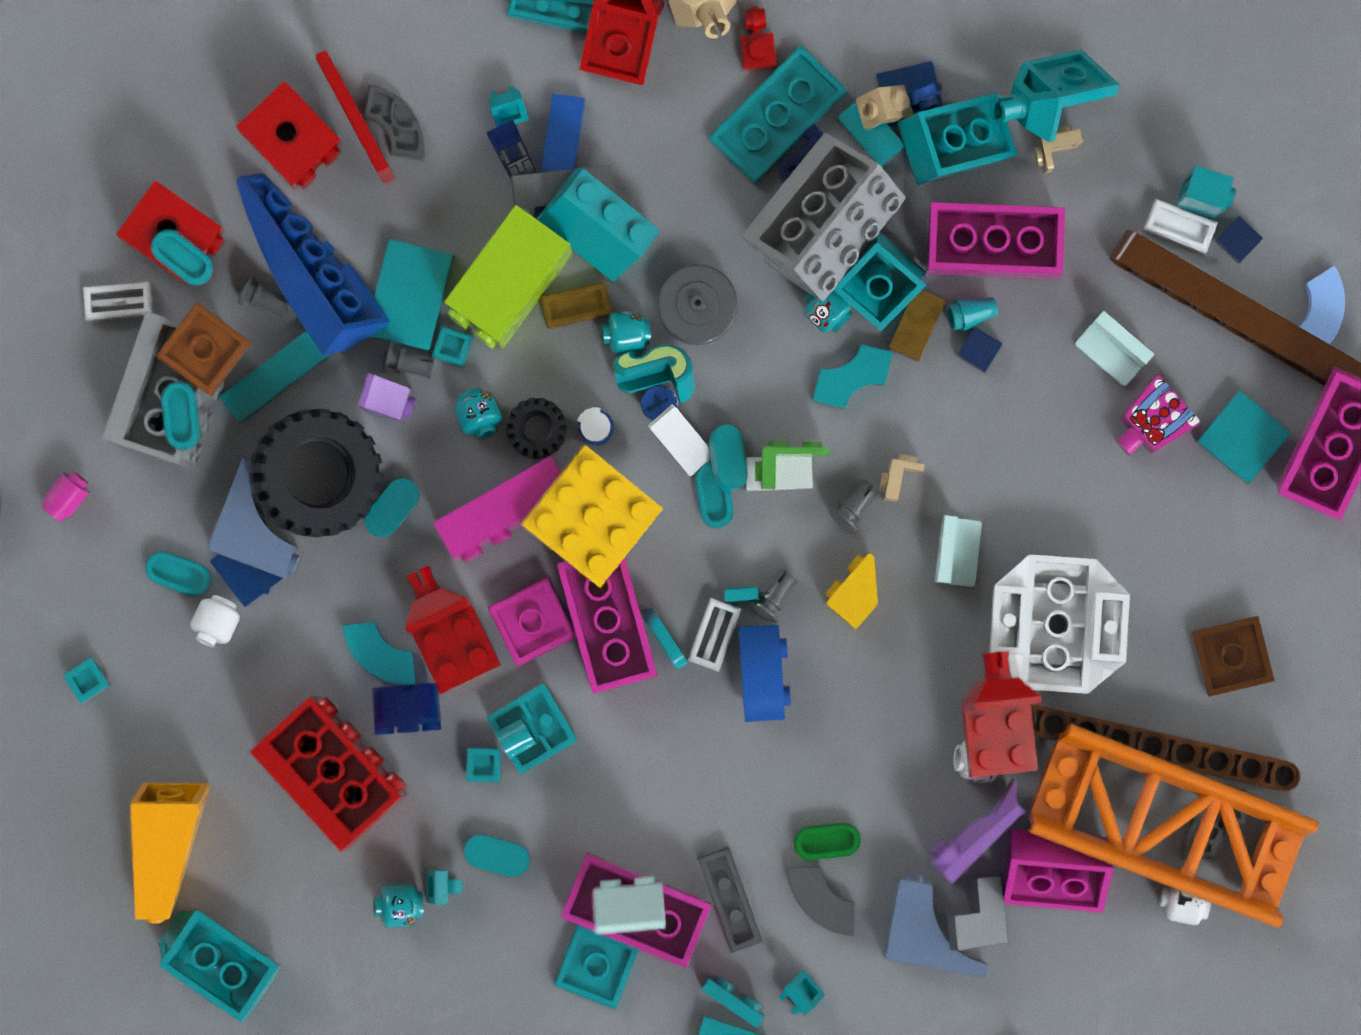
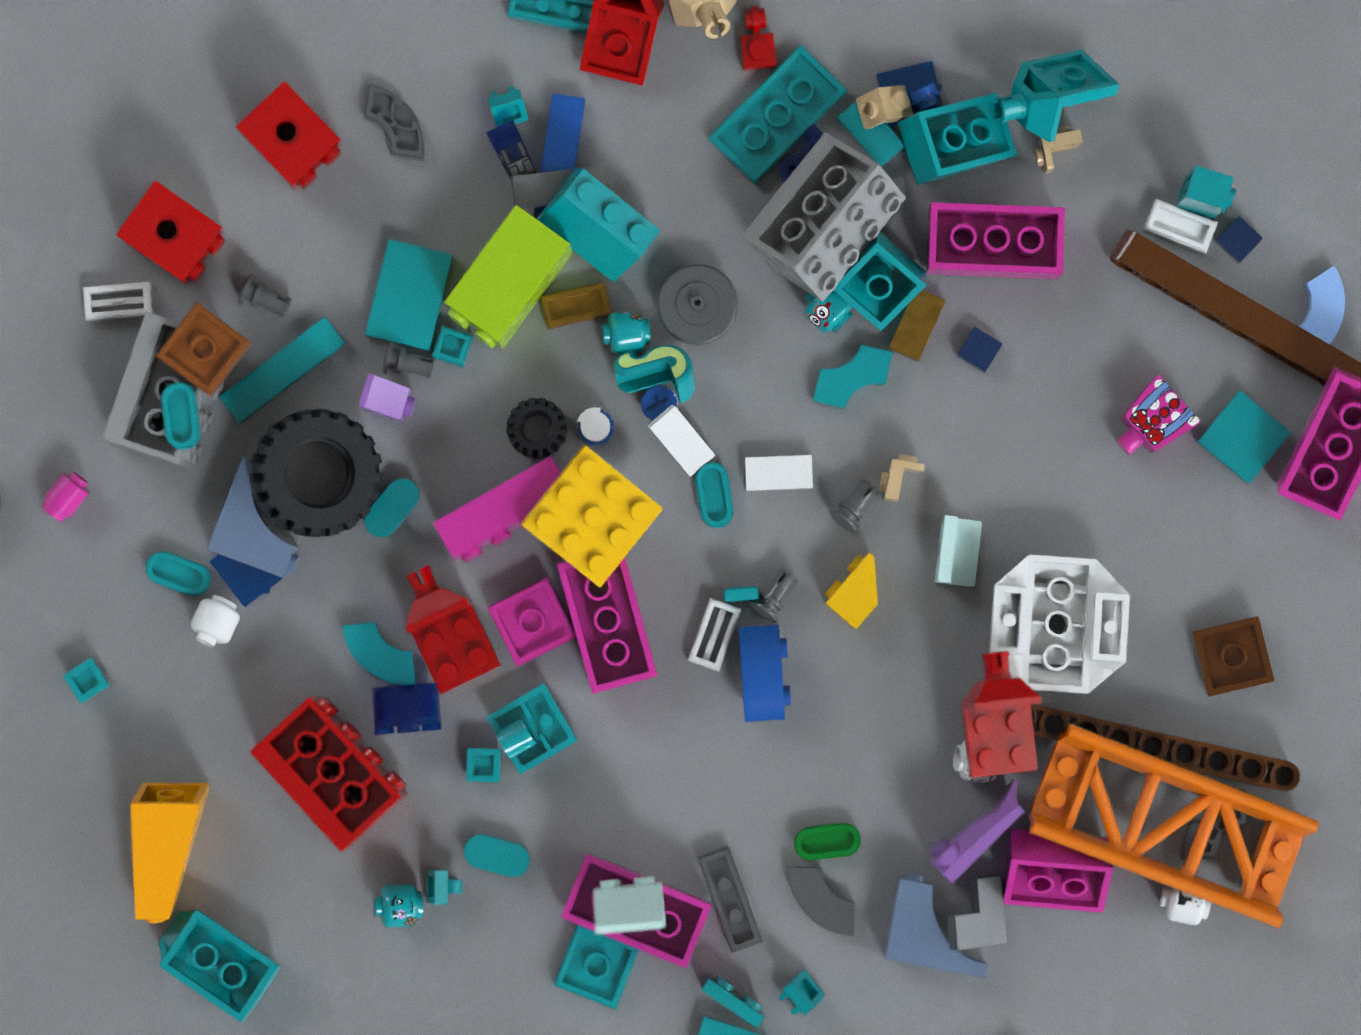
(182, 257): teal tile -> none
(317, 286): blue wedge -> none
(354, 117): red tile -> none
(477, 413): teal head -> none
(664, 639): teal tile -> none
(728, 457): teal tile -> none
(766, 469): bright green bracket -> none
(970, 312): teal cone -> none
(1113, 349): light aqua panel -> none

